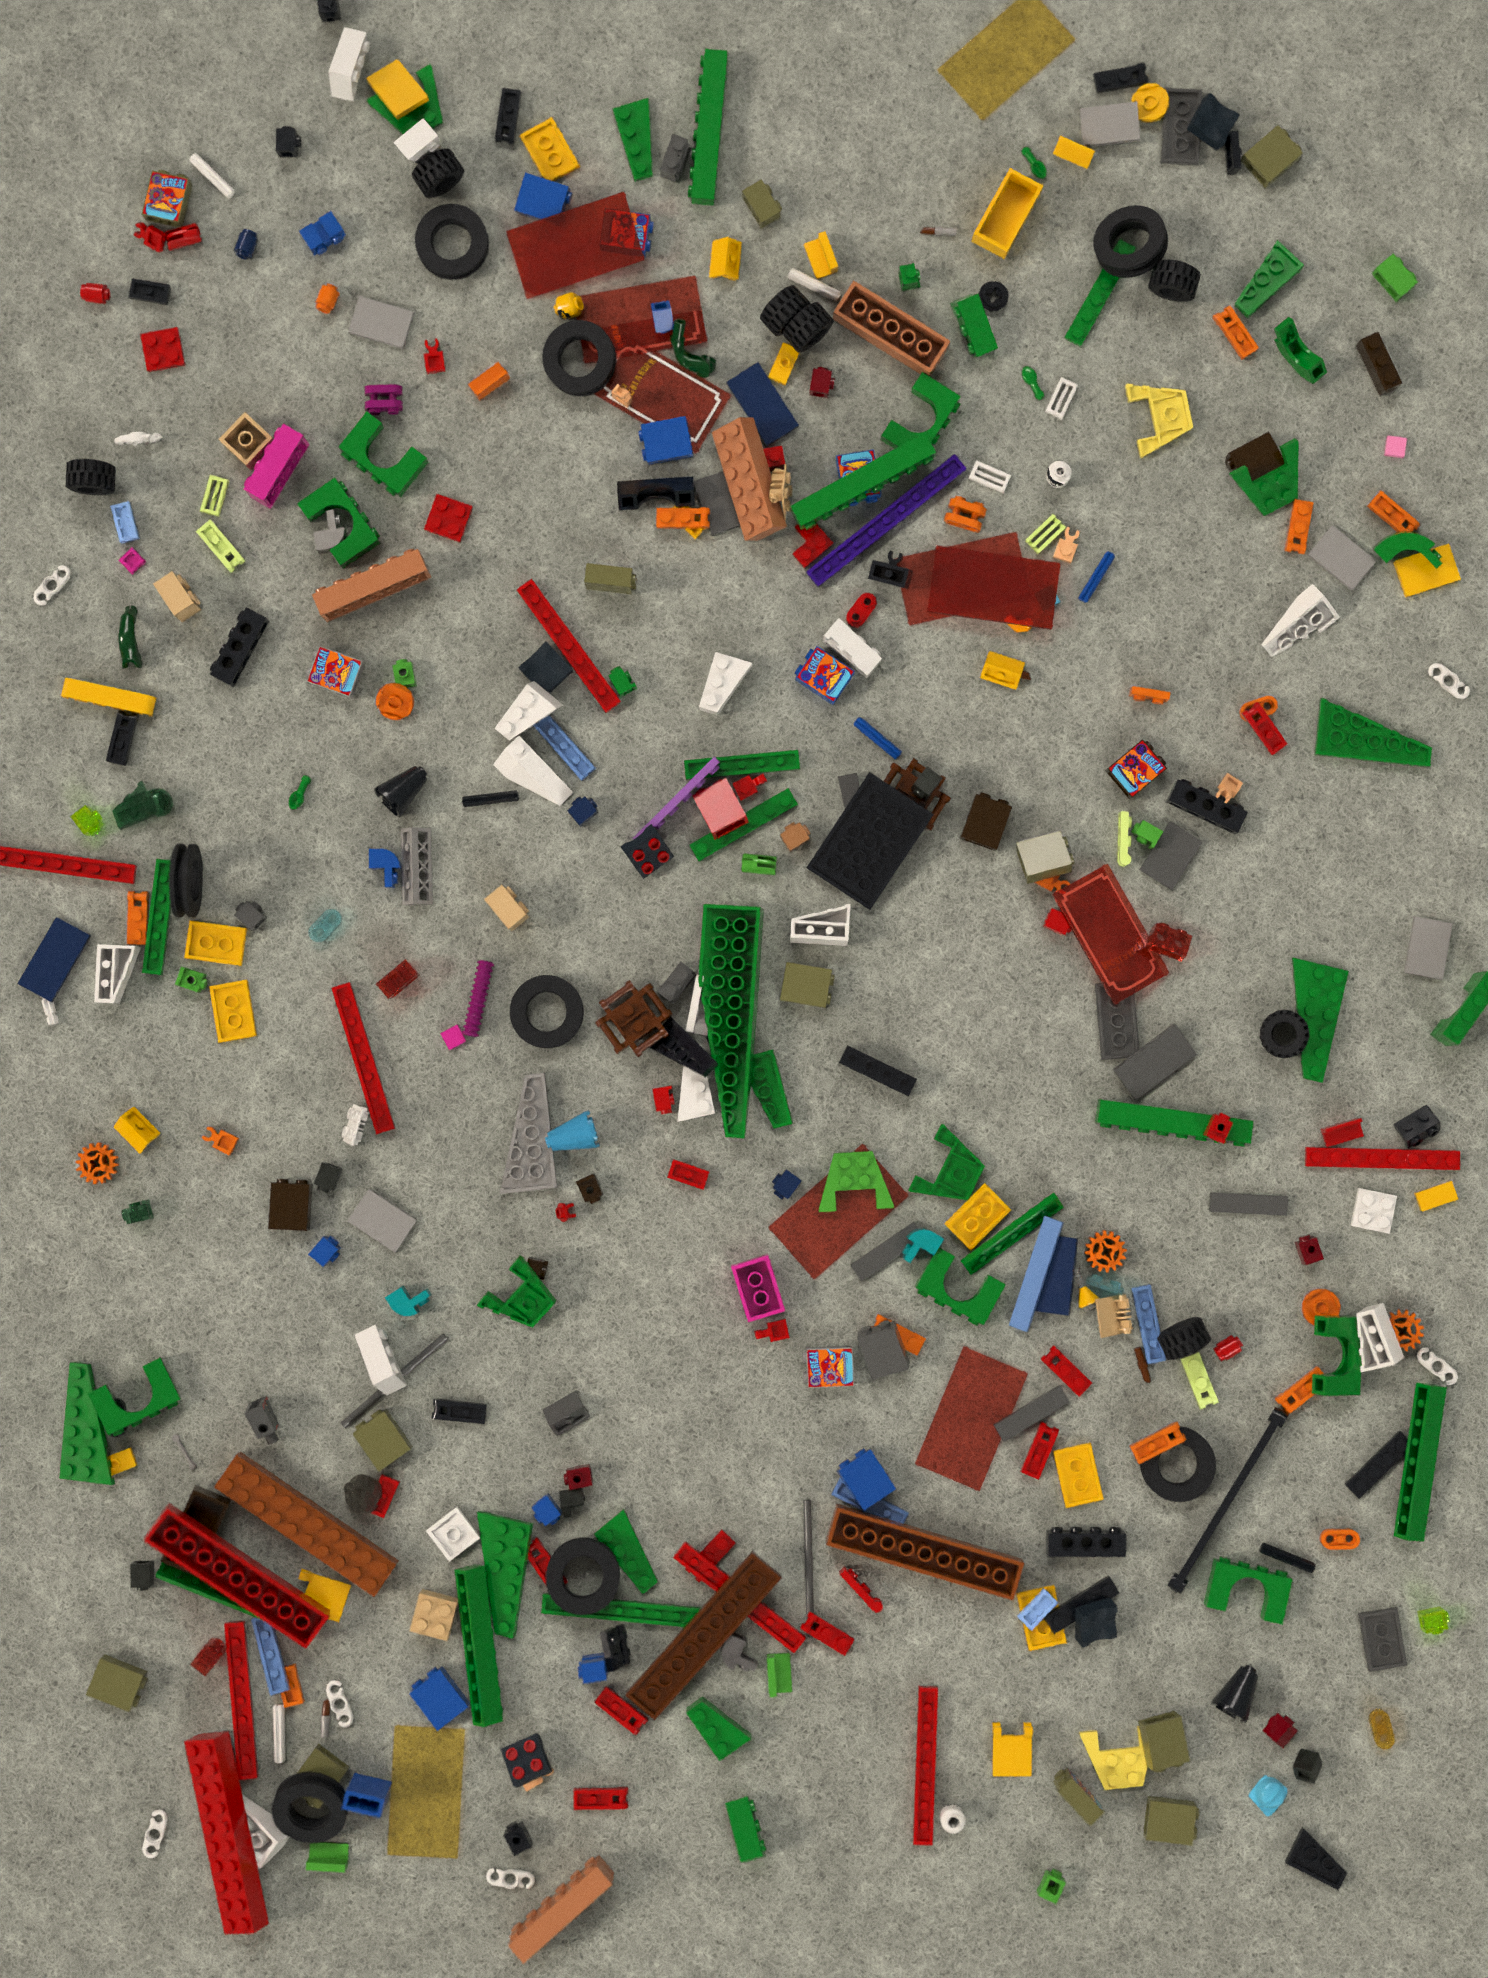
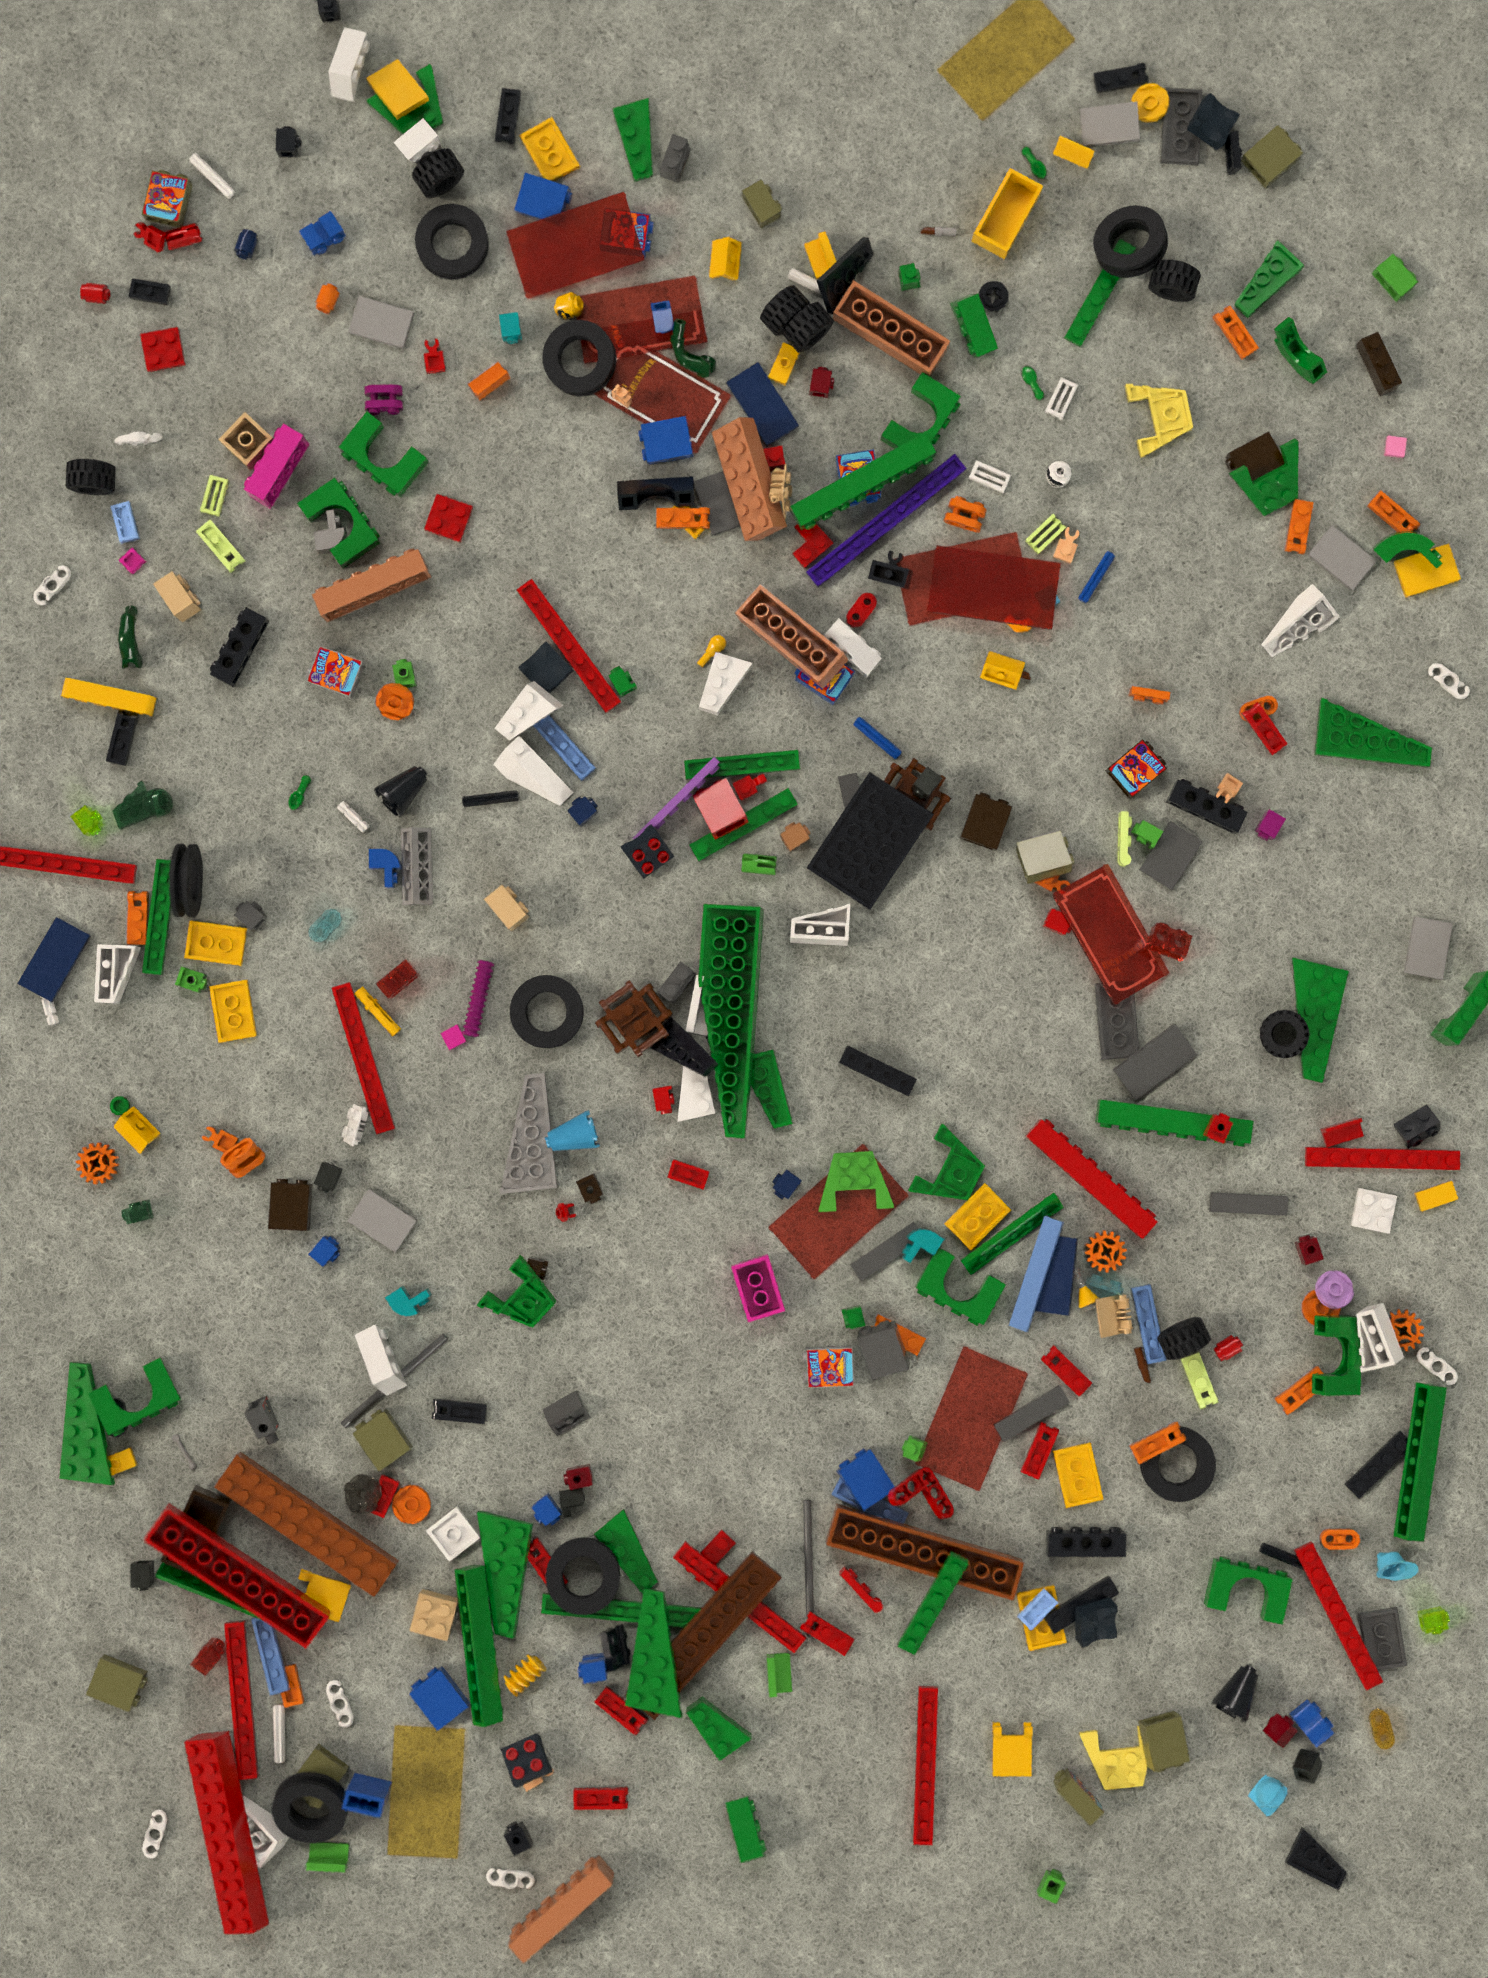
(119, 1105): none -> green tile
(242, 1158): none -> orange brick
(325, 1719): light grey piece -> none
(349, 813): none -> white axle
(380, 1014): none -> yellow pin
(411, 1504): none -> orange tile
(510, 327): none -> teal brick
(524, 1674): none -> yellow piece
(610, 578): olive brick -> none
(653, 1667): none -> green wing
(709, 127): green brick -> none
(716, 644): none -> yellow piece
(732, 1653): flat silver brick -> none
(775, 1331): red plate -> none
(791, 636): none -> nougat brick
(807, 985): olive brick -> none
(842, 274): none -> black wing
(853, 1317): none -> green brick
(914, 1448): none -> bright green brick
(921, 1486): none -> red beam
(933, 1603): none -> green plate
(952, 1825): white head -> none
(1088, 1176): none -> red brick
(1170, 1820): olive brick -> none
(1269, 825): none -> magenta brick
(1276, 1420): black piece -> none
(1311, 1722): none -> blue brick
(1334, 1289): none -> lavender tile
(1338, 1616): none -> red plate
(1394, 1567): none -> medium azure piece

